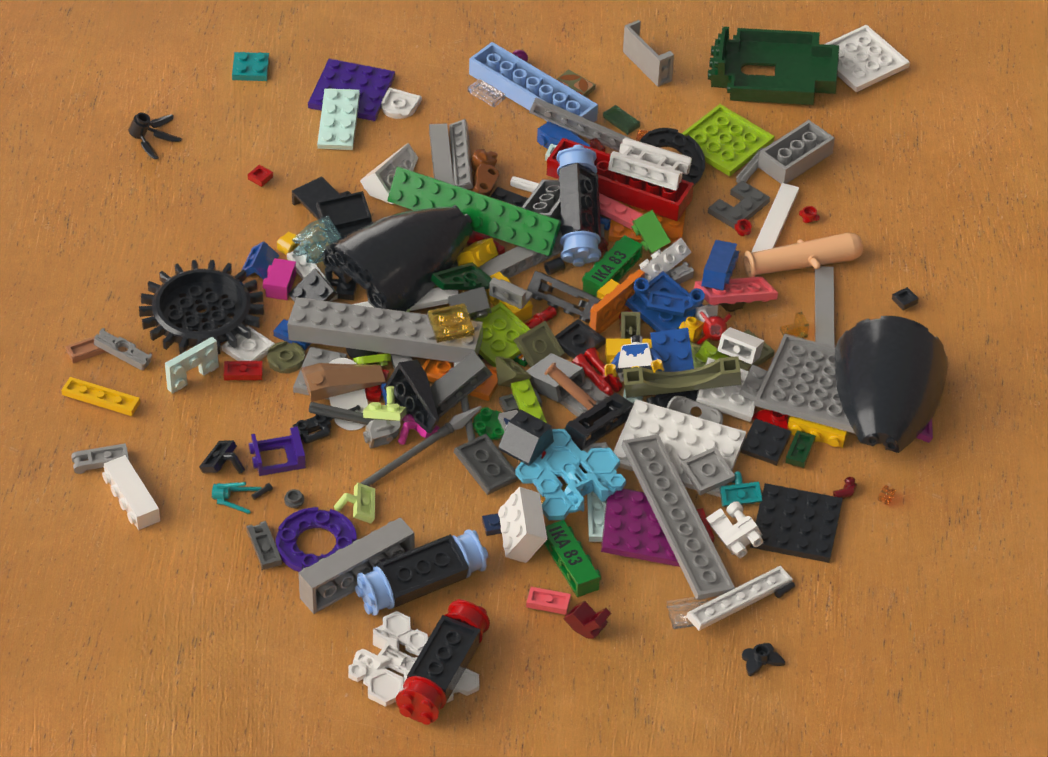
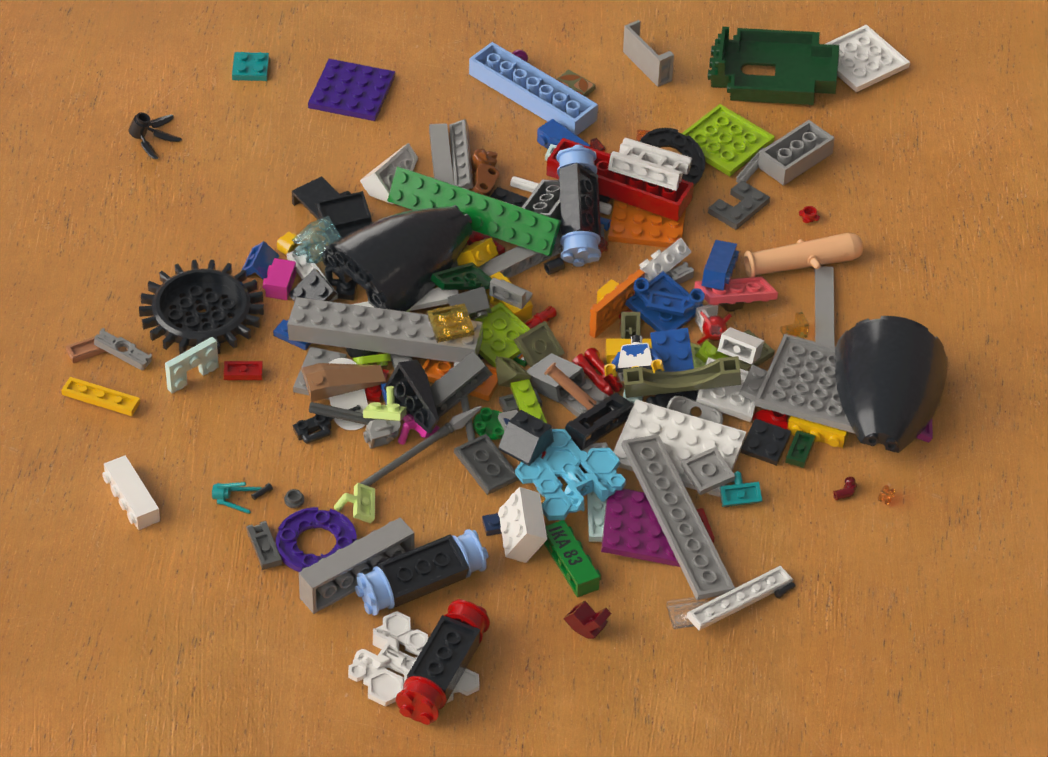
(97, 457): light grey plate -> none
(217, 457): black plate -> none
(249, 349): white tile -> none
(260, 175): red plate -> none
(285, 357): olive tile -> none
(292, 446): dark purple window -> none
(338, 119): light aqua plate -> none
(400, 104): white tile -> none
(486, 92): clear tile -> none
(539, 284): black brick -> none
(548, 600): coral plate -> none
(576, 124): light grey tile -> none
(578, 338): black plate -> none
(613, 265): green brick -> none
(617, 211): coral plate -> none
(621, 119): clear green tile -> none
(650, 231): bright green brick -> none
(694, 327): yellow plate -> none
(738, 535): white hips -> none
(746, 224): red plate -> none
(759, 656): black animal -> none
(776, 217): white tile -> none
(798, 522): black plate -> none
(905, 298): black plate -> none

